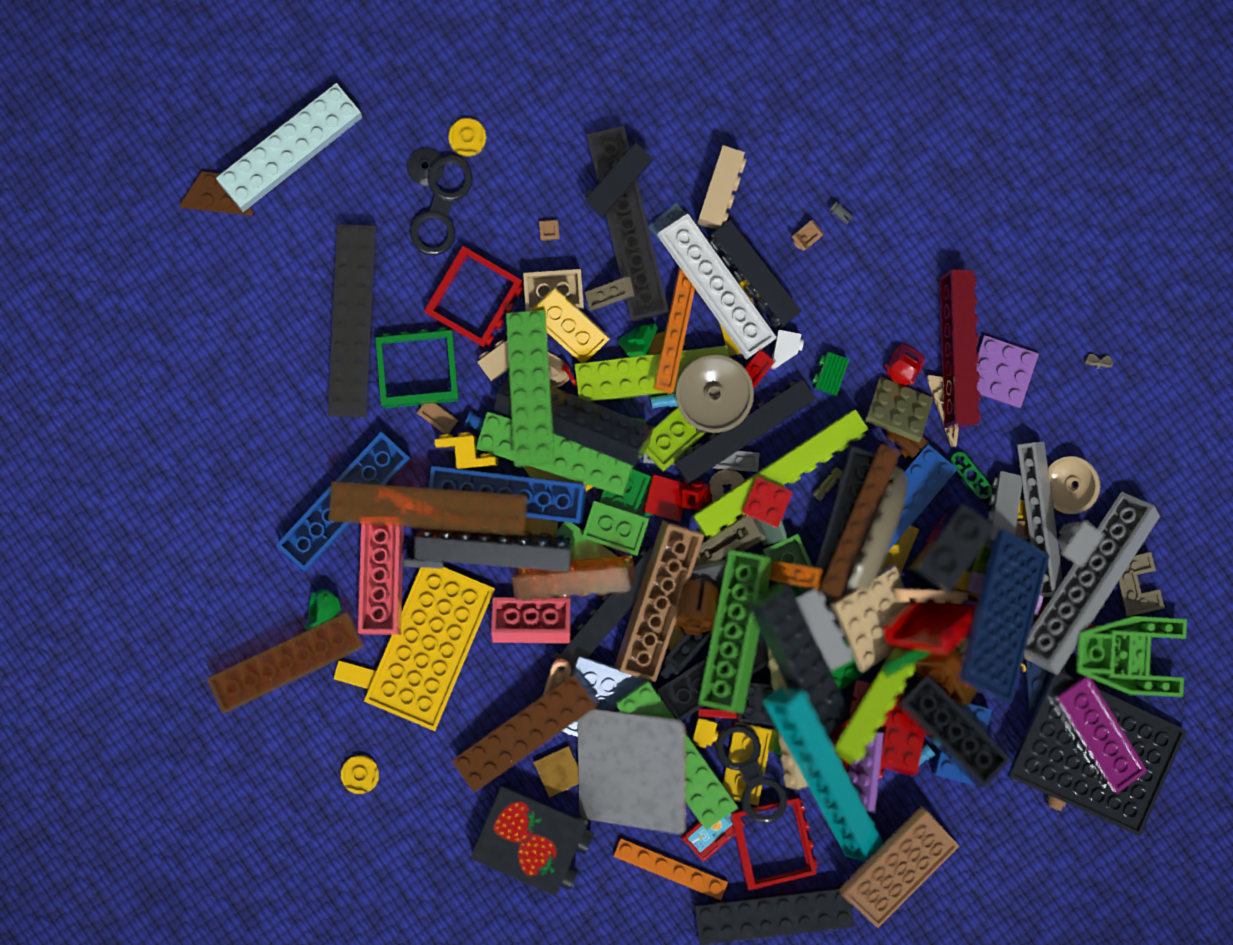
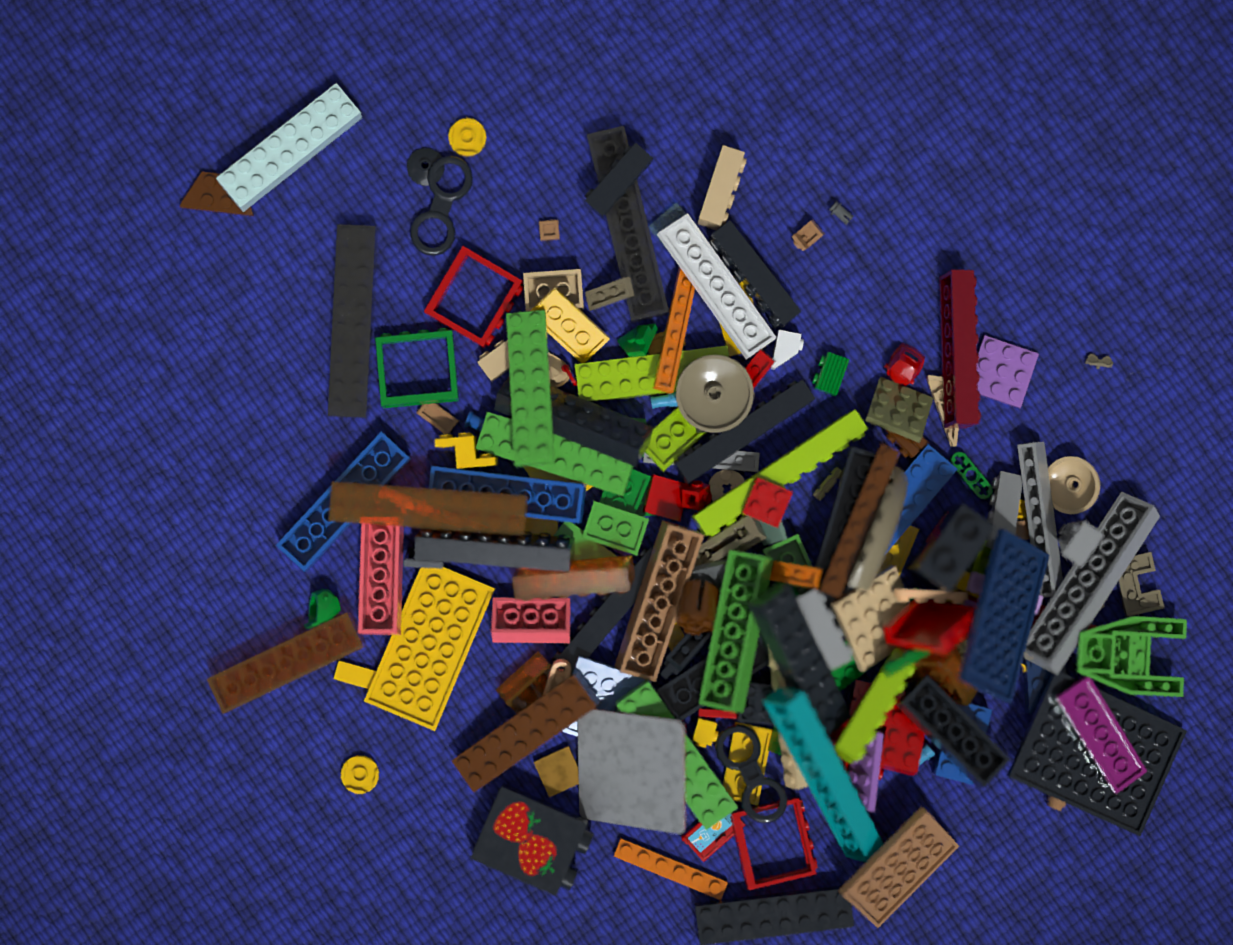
(526, 683): none -> clear orange slope

